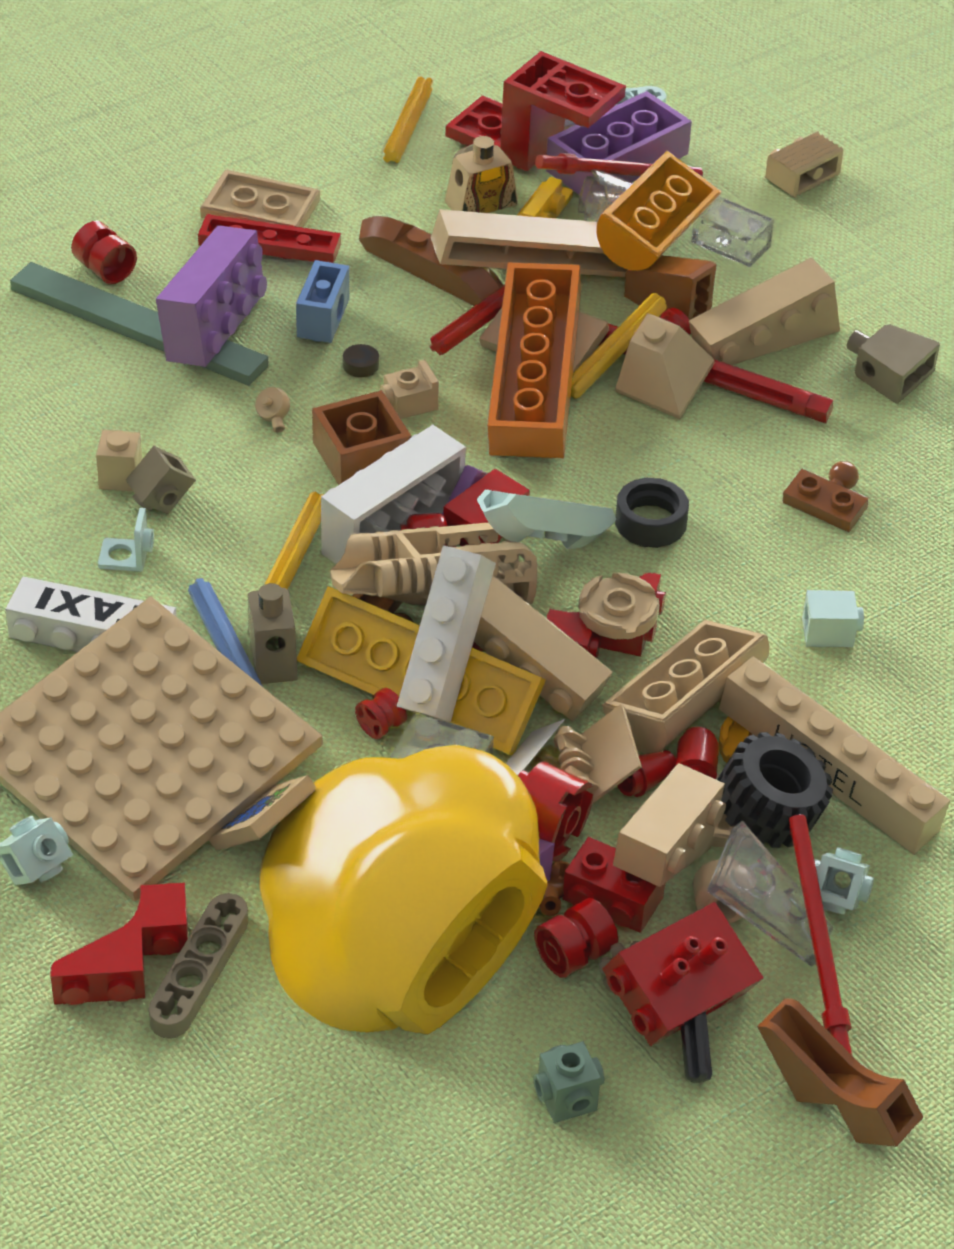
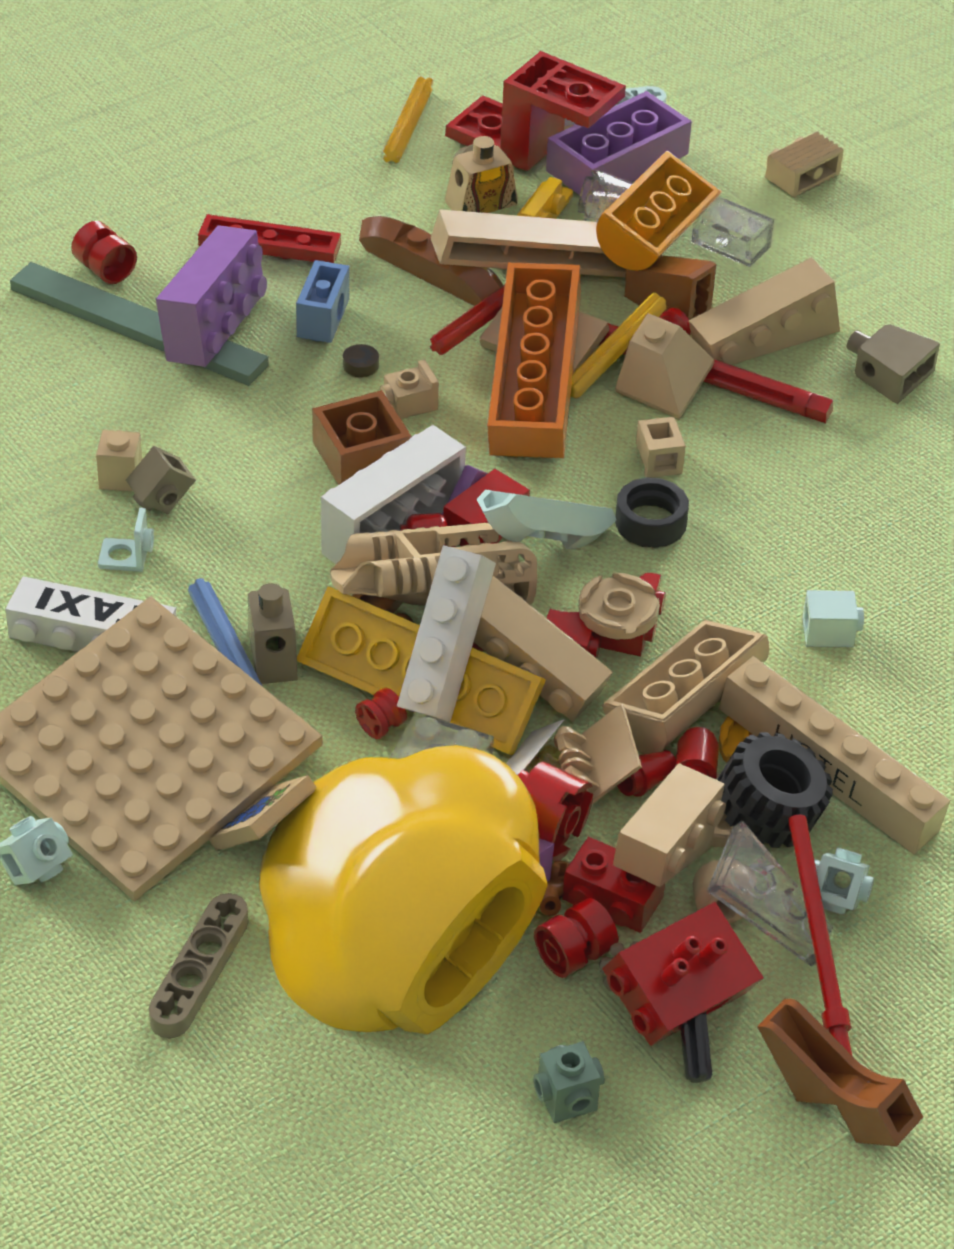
(115, 963): red arch -> none
(260, 199): tan tile -> none
(273, 406): tan piece -> none
(297, 542): yellow axle -> none
(569, 164): red bar -> none
(660, 447): none -> tan brick
(828, 499): dark orange plate -> none

